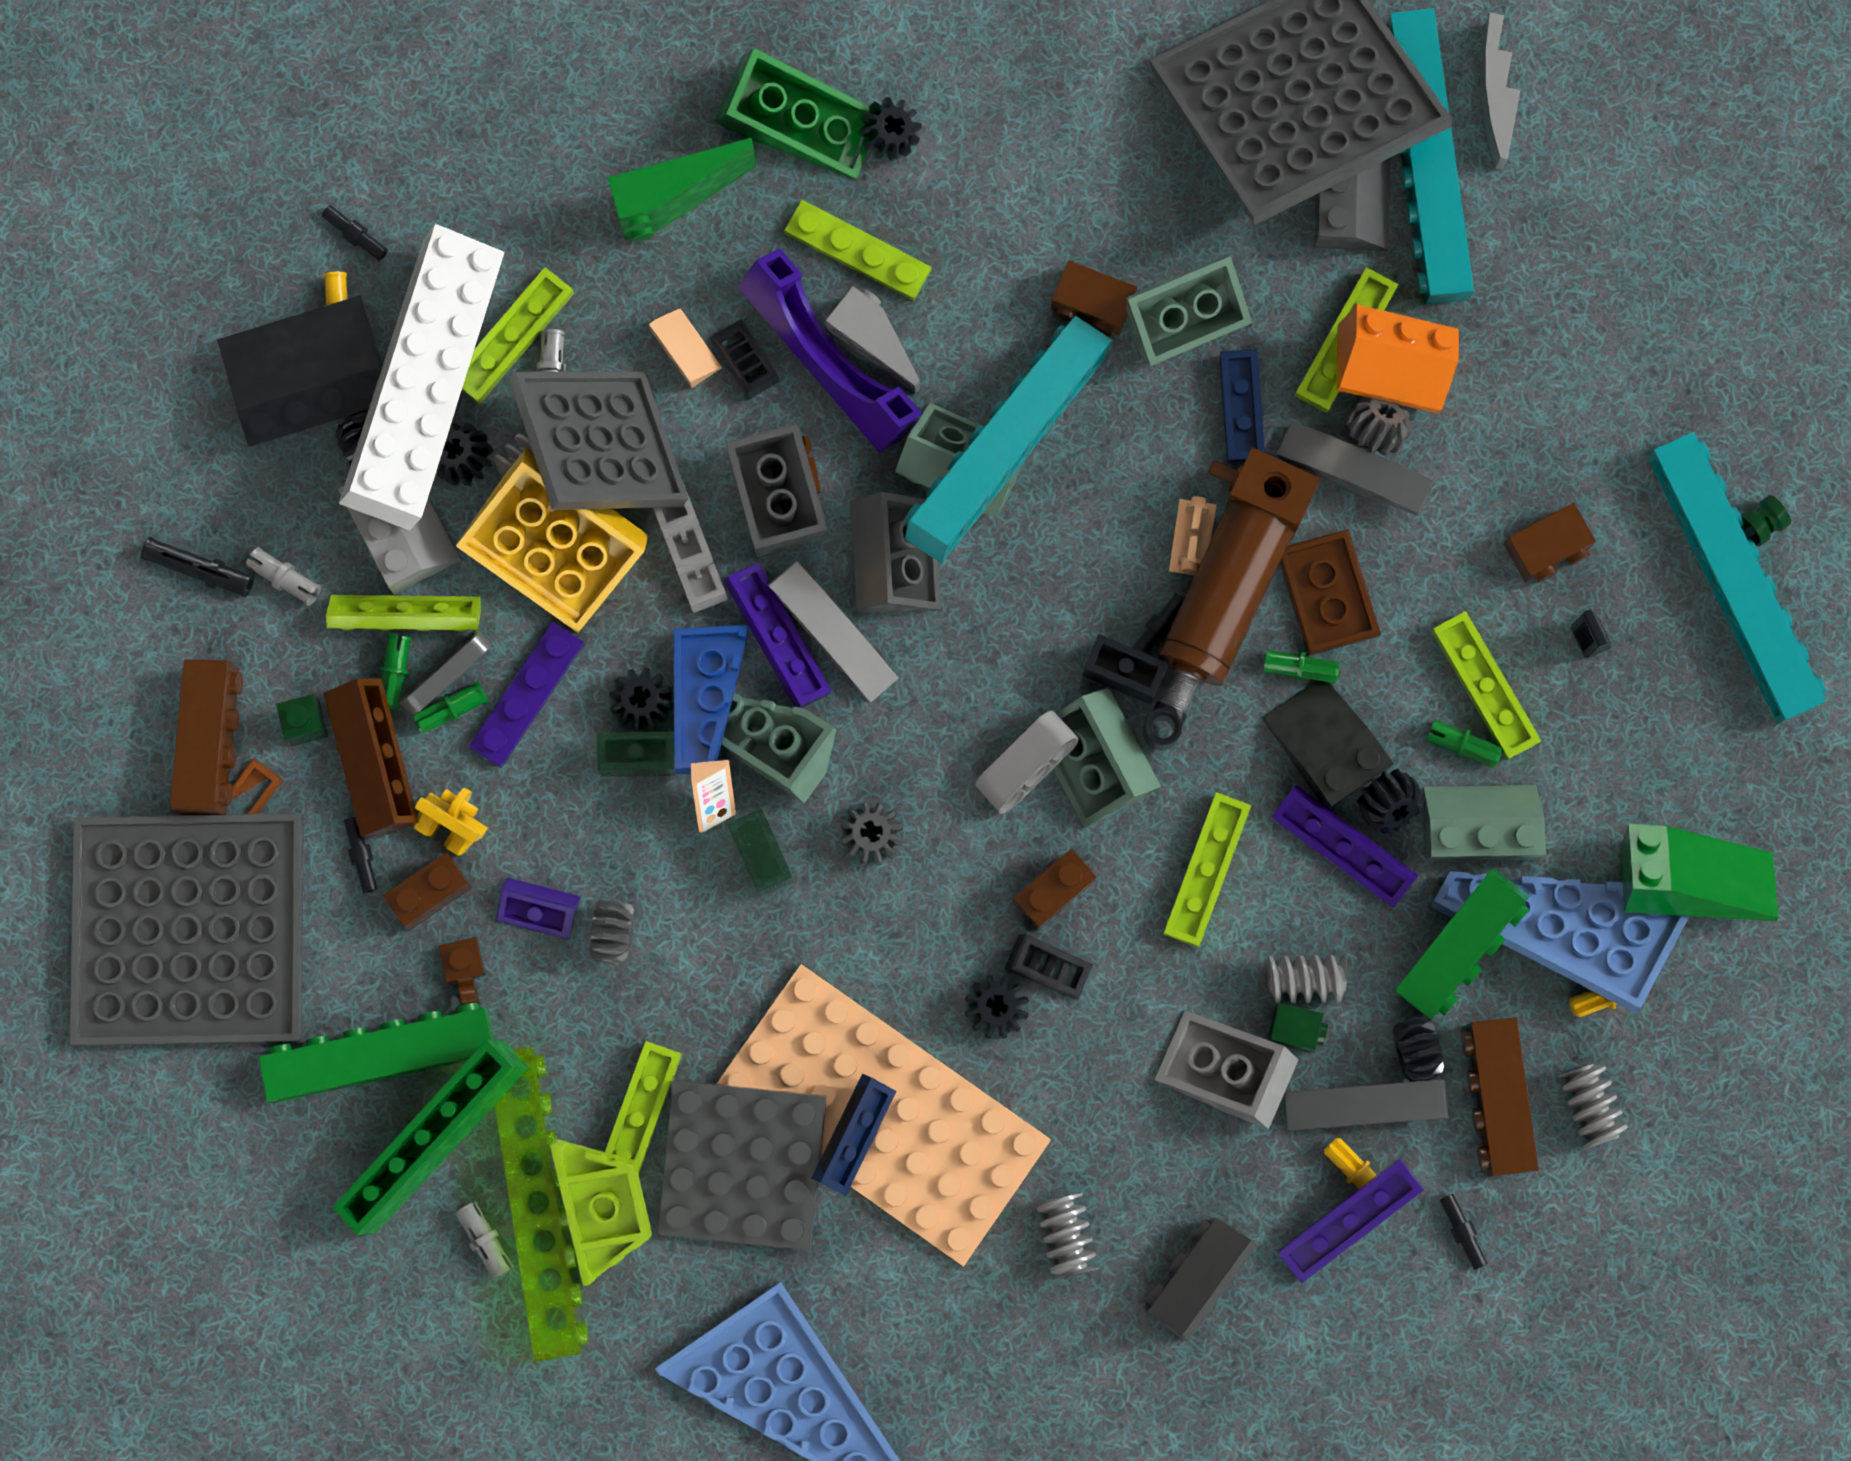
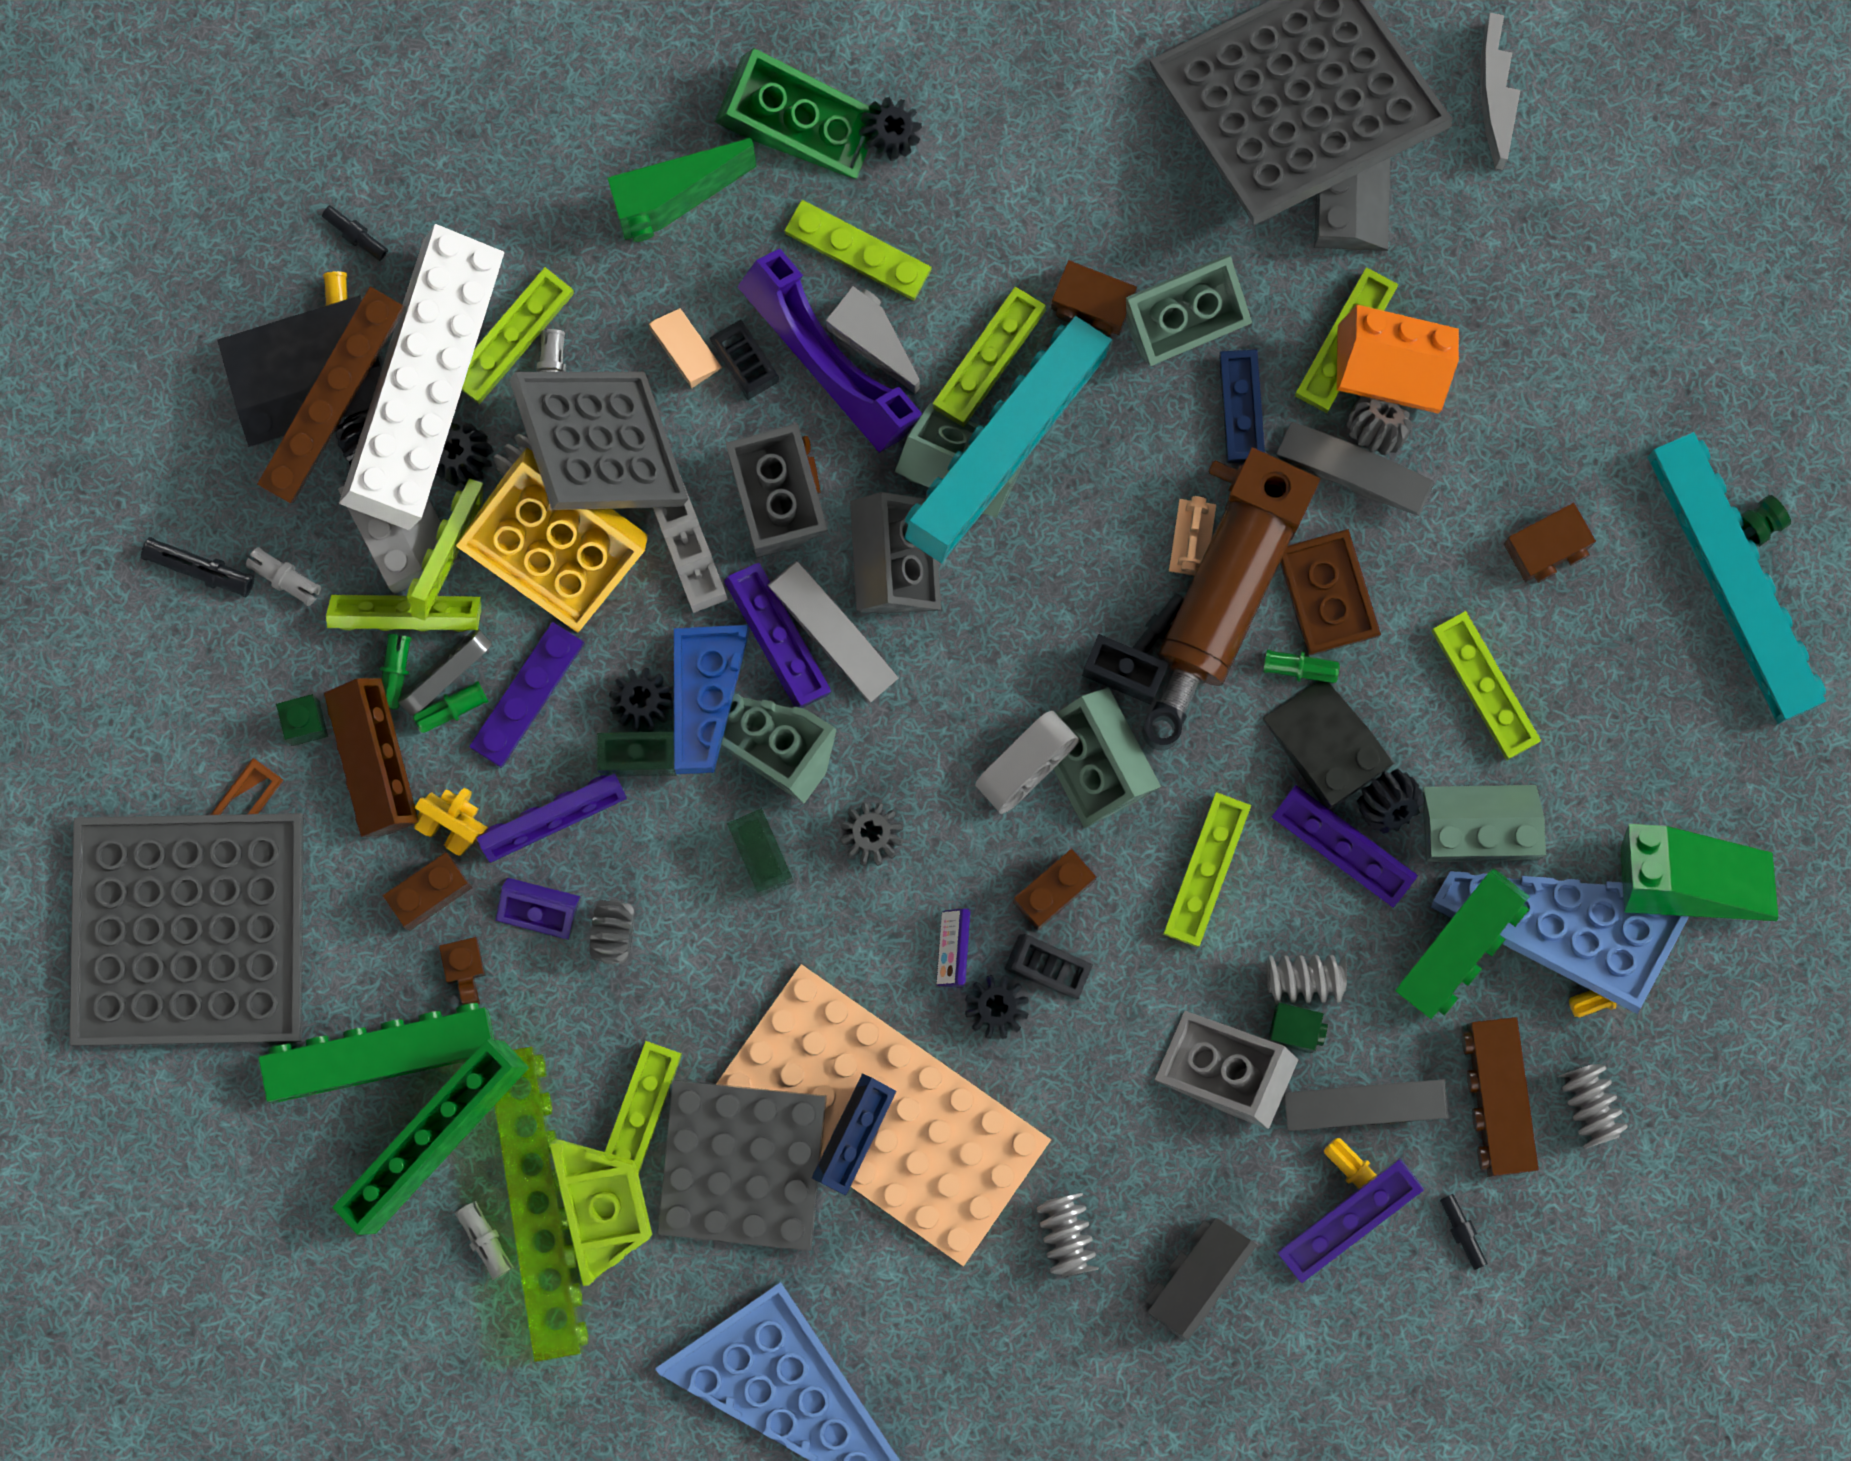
(205, 737): reddish brown brick -> none
(331, 395): none -> reddish brown brick
(360, 855): black bar -> none
(439, 561): none -> lime plate
(541, 822): none -> dark purple plate
(712, 793): slope -> none
(953, 948): none -> slope
(989, 356): none -> lime plate
(1418, 1049): black gear -> none
(1433, 176): teal brick -> none
(1465, 744): green axle -> none
(1590, 634): black slope -> none

